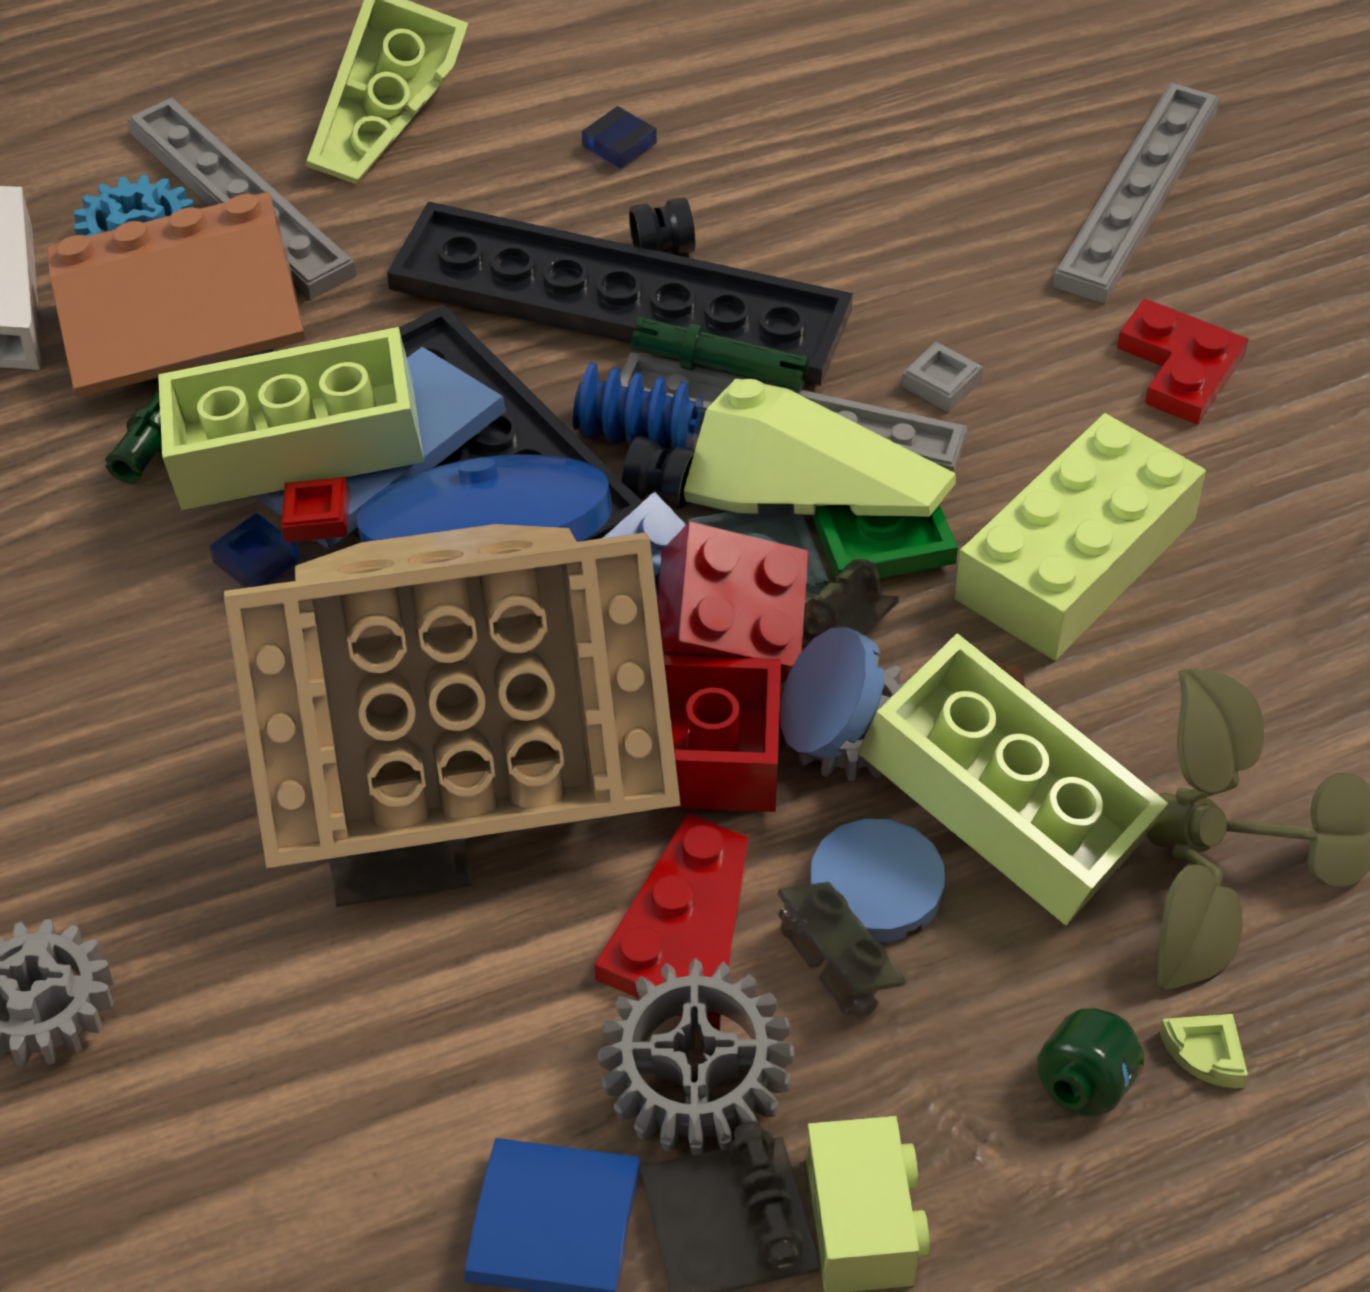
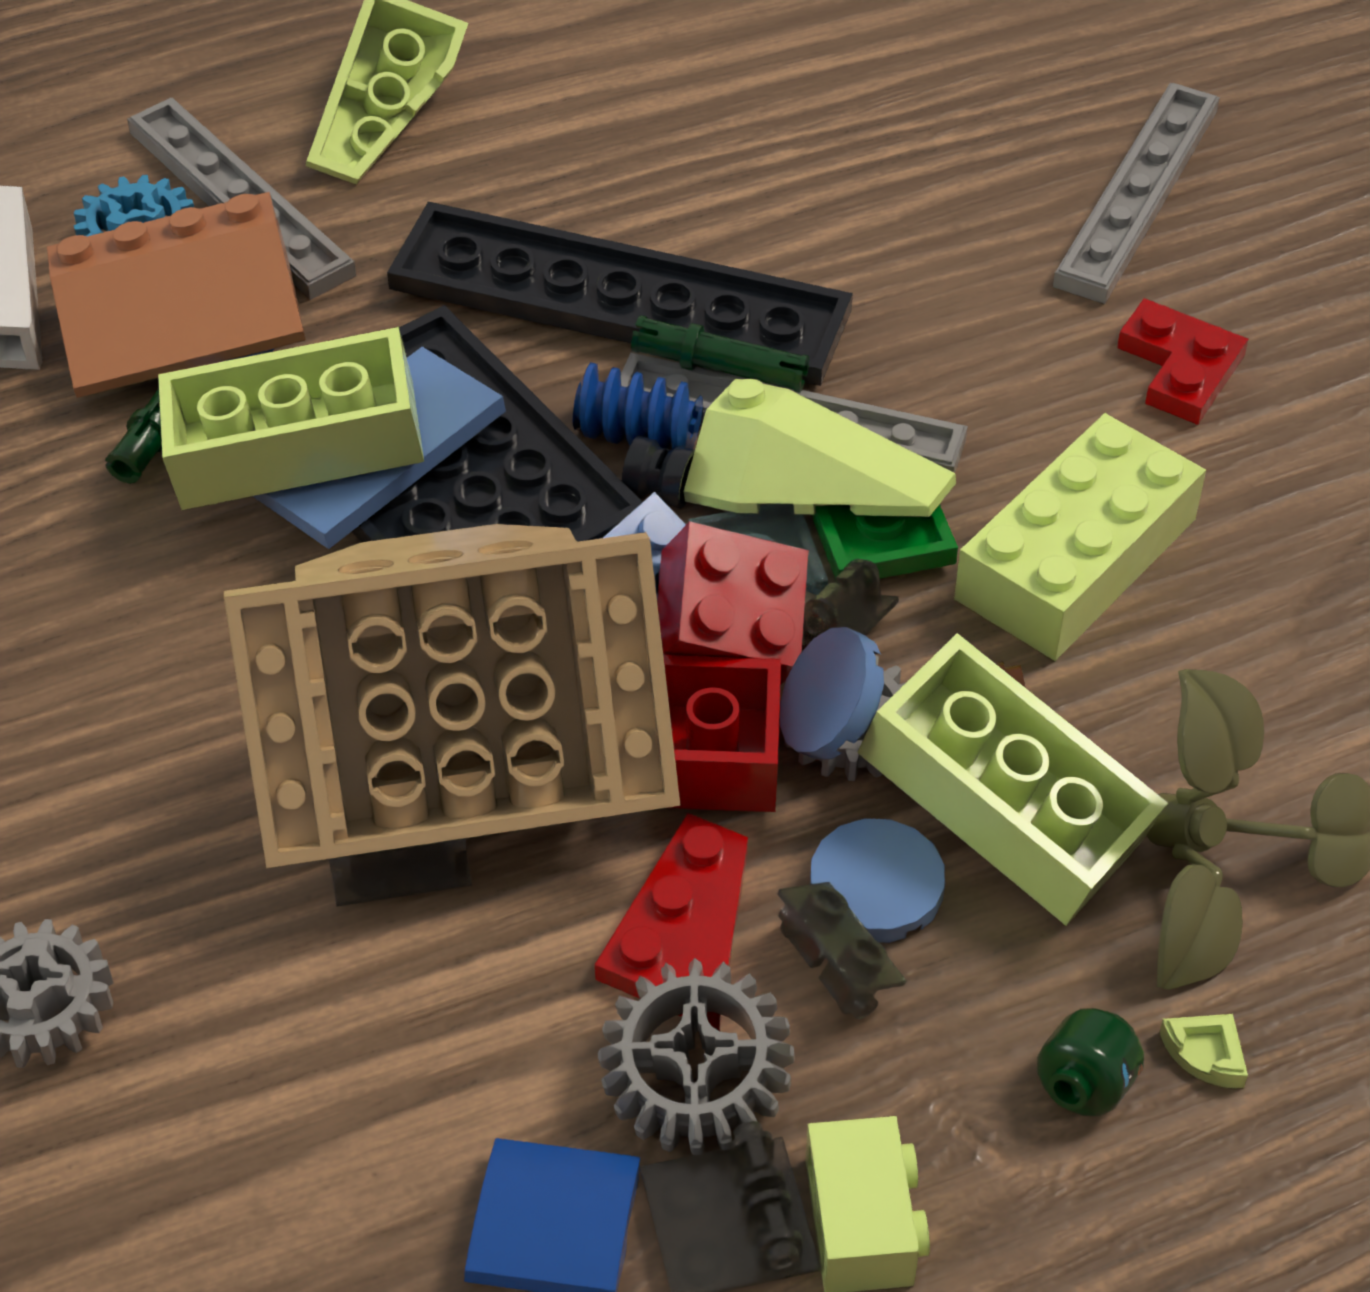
(254, 552): clear blue plate -> none
(315, 509): red tile -> none
(489, 492): blue dish -> none
(619, 137): clear blue tile -> none
(663, 227): black wheel -> none
(942, 376): light grey tile -> none

